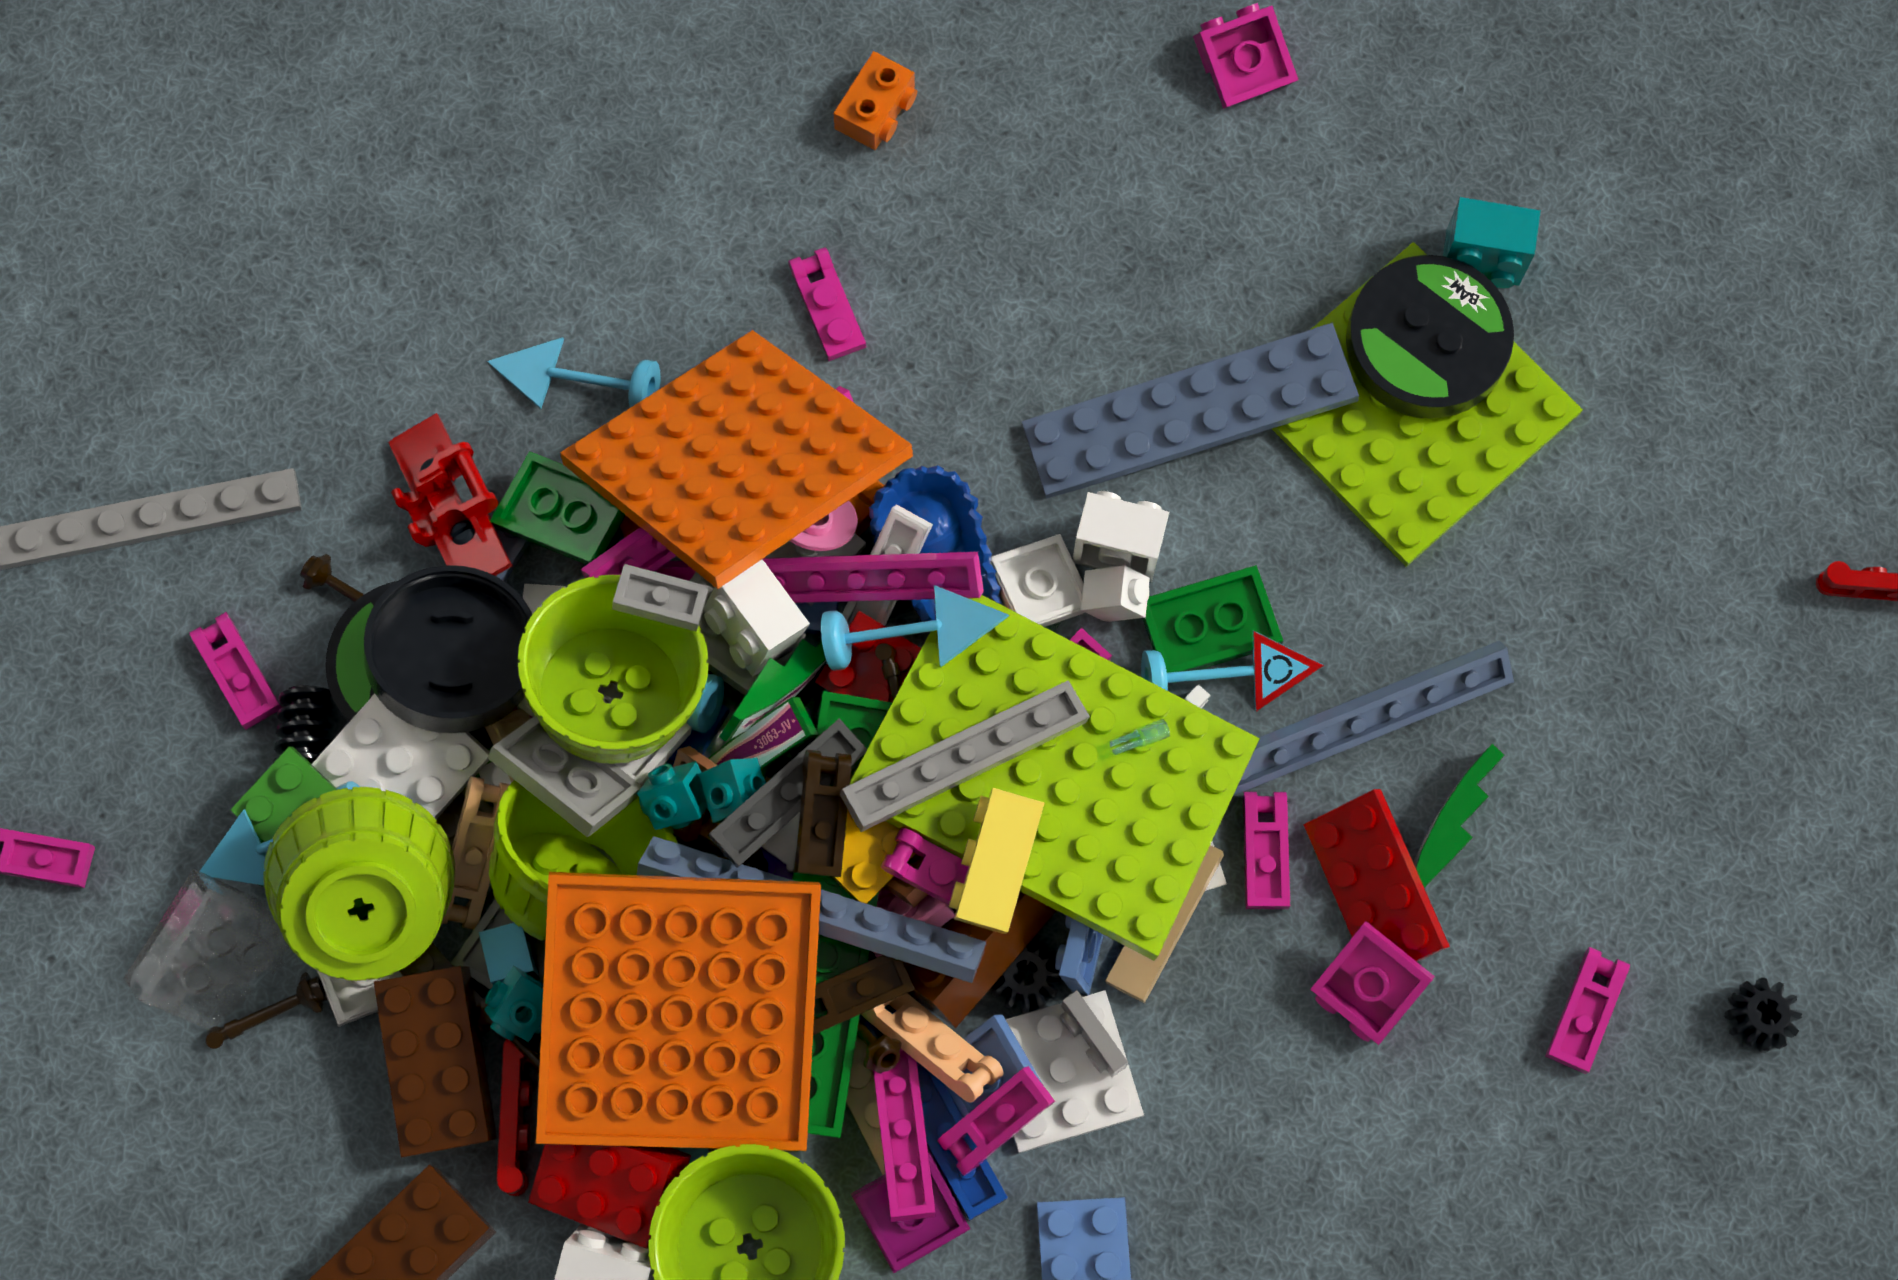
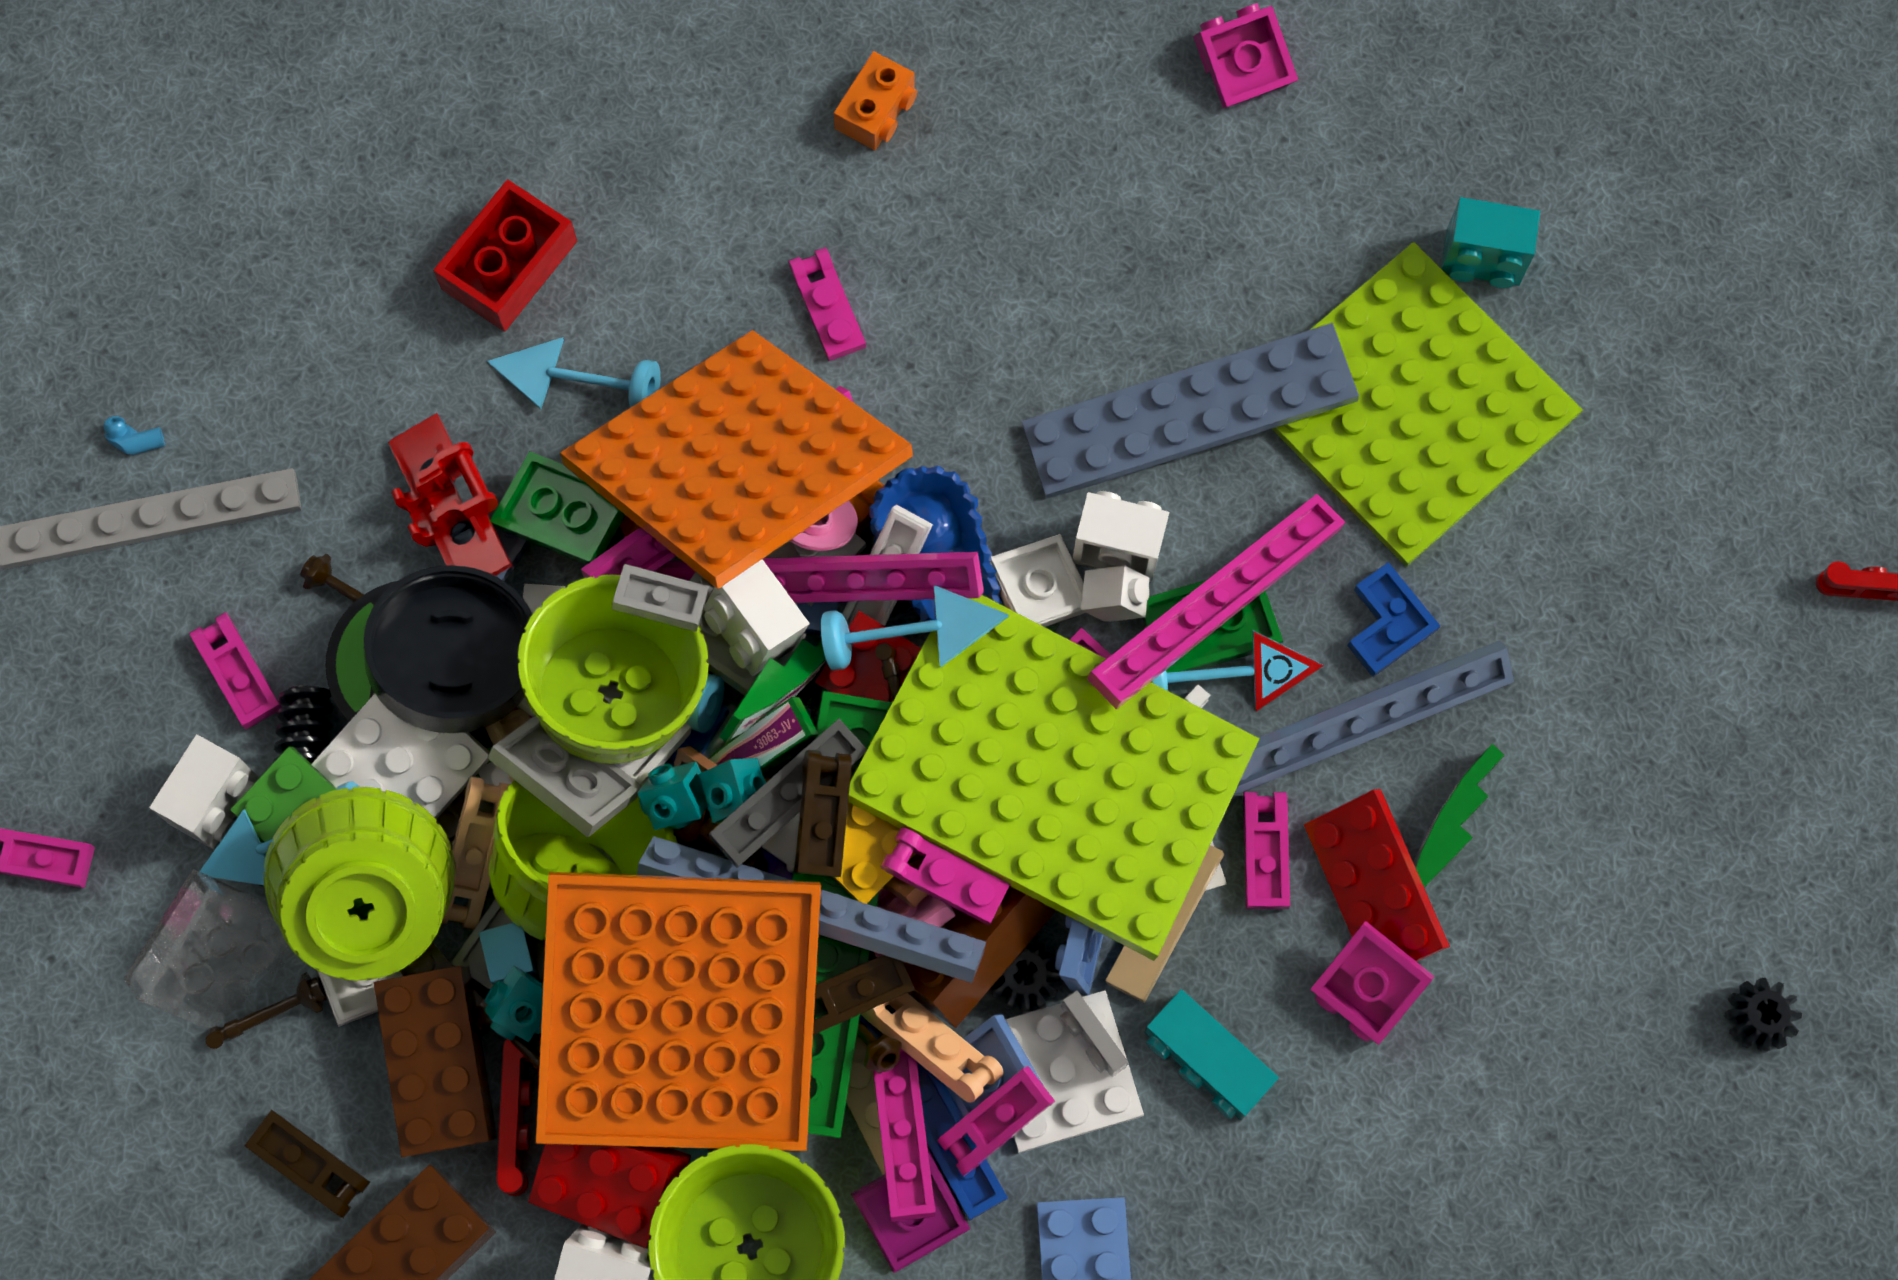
(128, 439): none -> dark azure arm
(203, 791): none -> white brick
(305, 1162): none -> dark brown plate
(505, 255): none -> red brick
(964, 756): light grey plate -> none
(996, 860): light yellow brick -> none
(1144, 736): clear light blue pin -> none
(1209, 1056): none -> teal brick
(1215, 601): none -> dark pink plate
(1400, 624): none -> blue plate
(1429, 336): brick -> none
(1587, 1012): dark pink plate -> none

